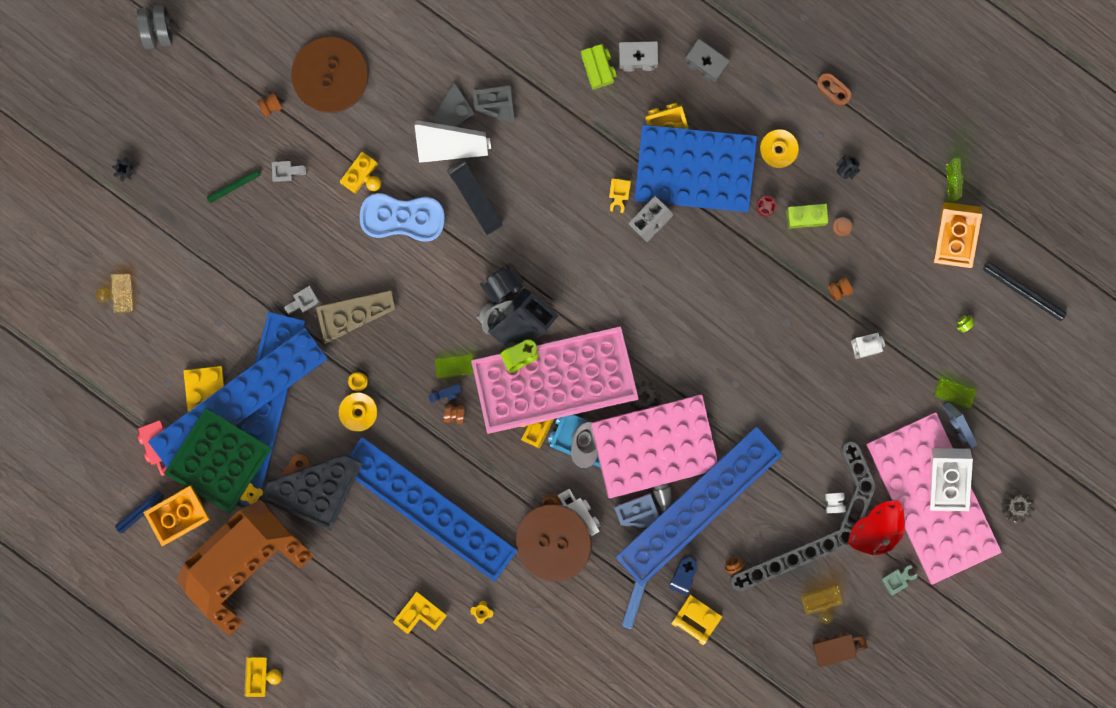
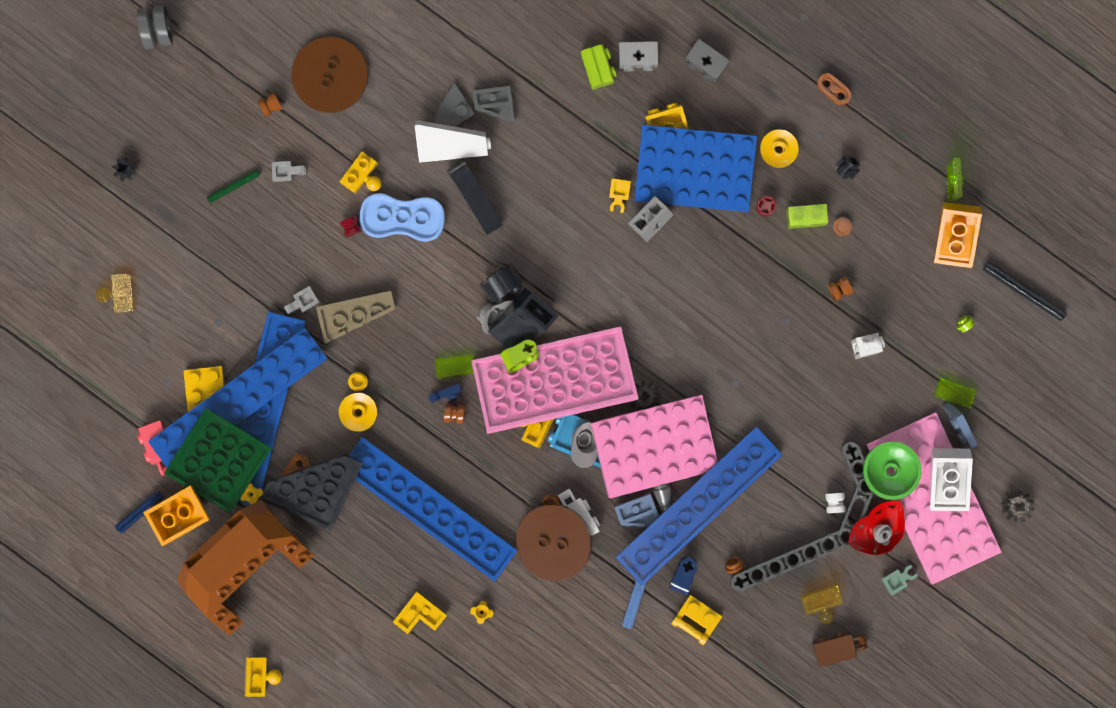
(351, 226): none -> dark red wheel
(882, 533): none -> light grey plate
(905, 475): none -> bright green dish

